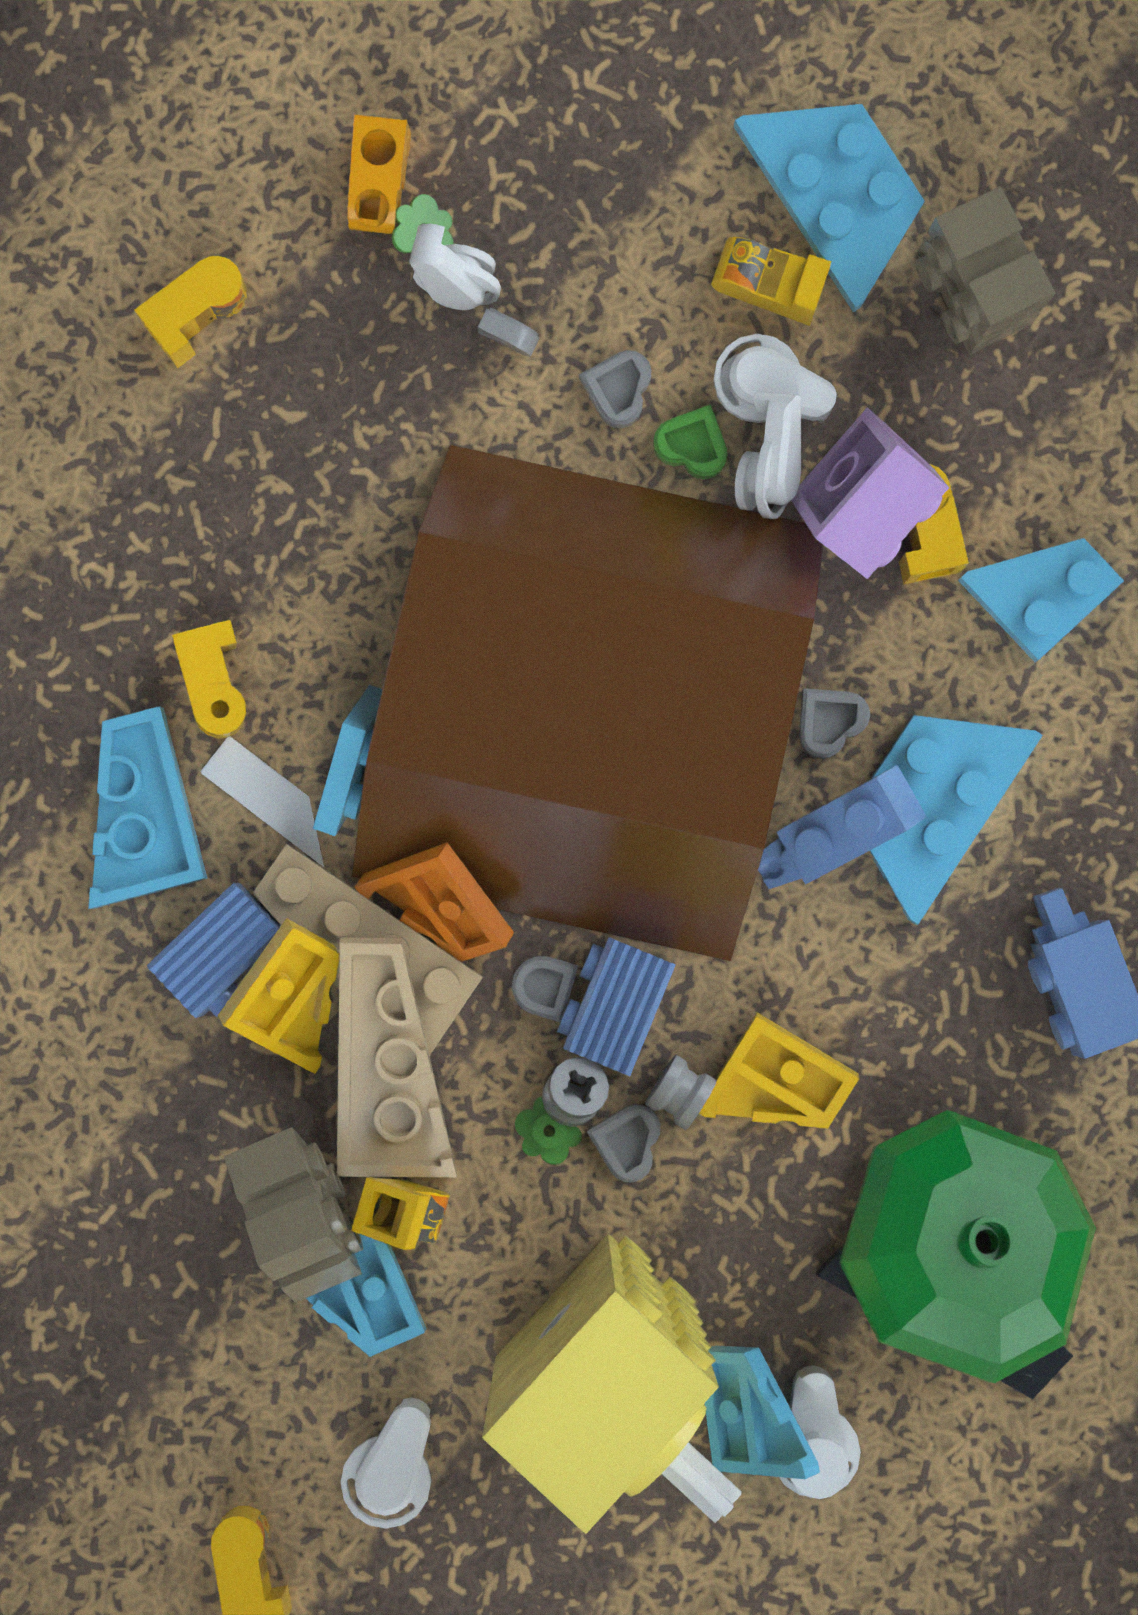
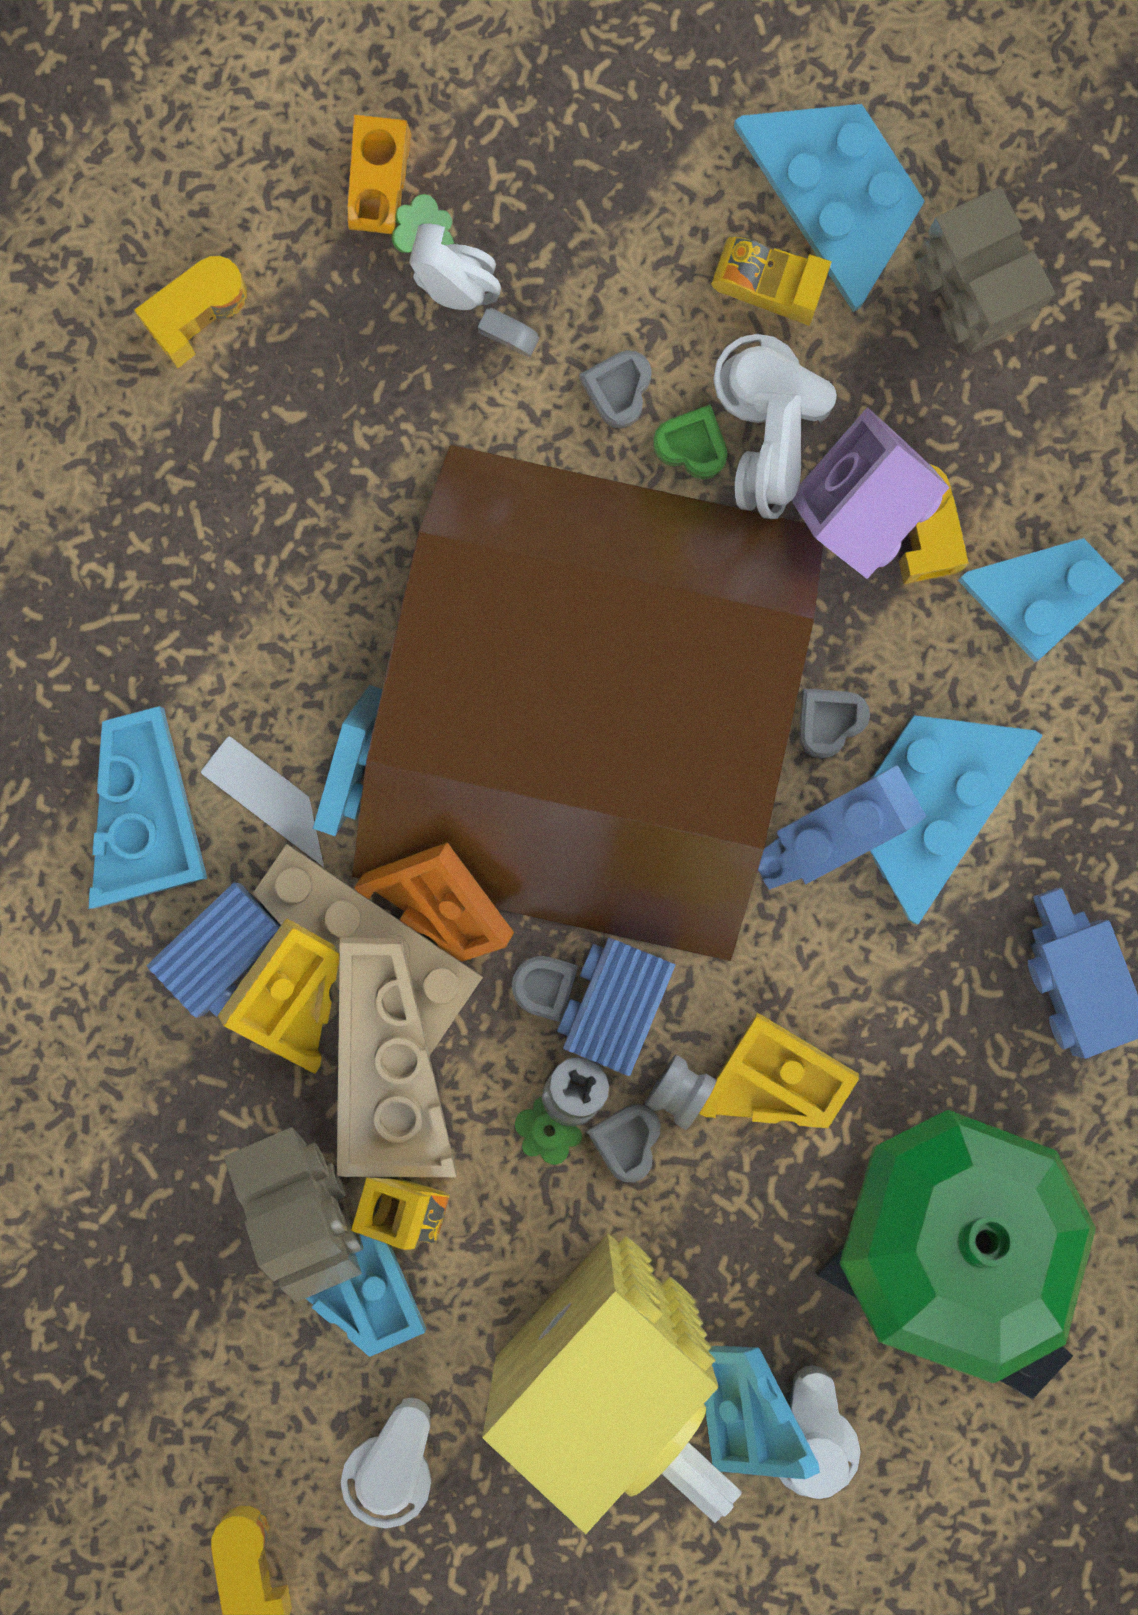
(214, 702): yellow leg -> none

